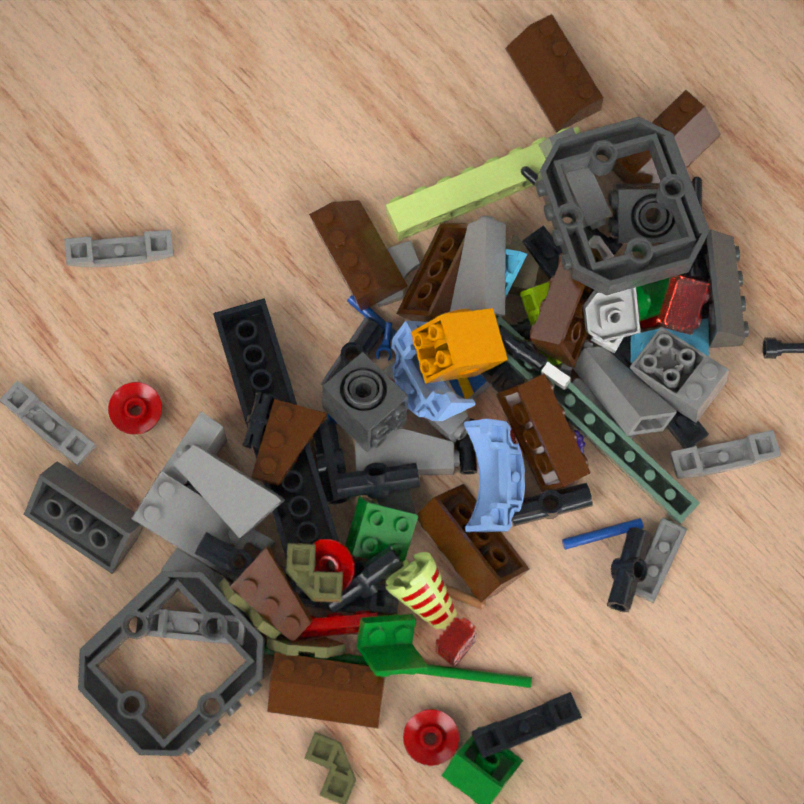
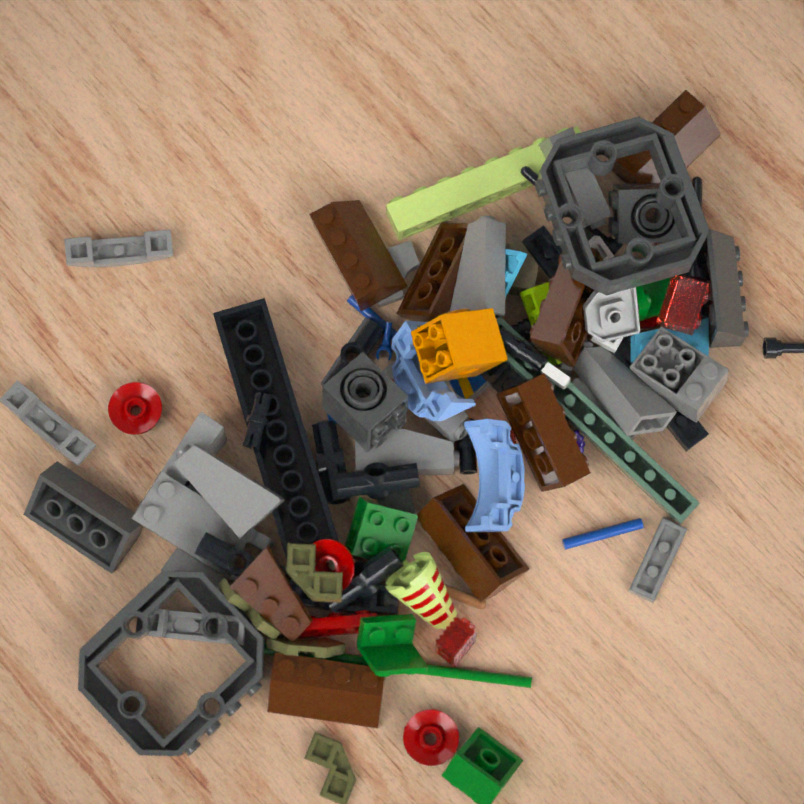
(284, 439): reddish brown wing -> none
(526, 725): black slope -> none
(554, 73): reddish brown slope -> none
(567, 501): black piece -> none
(629, 570): black piece -> none
(725, 456): light grey slope -> none

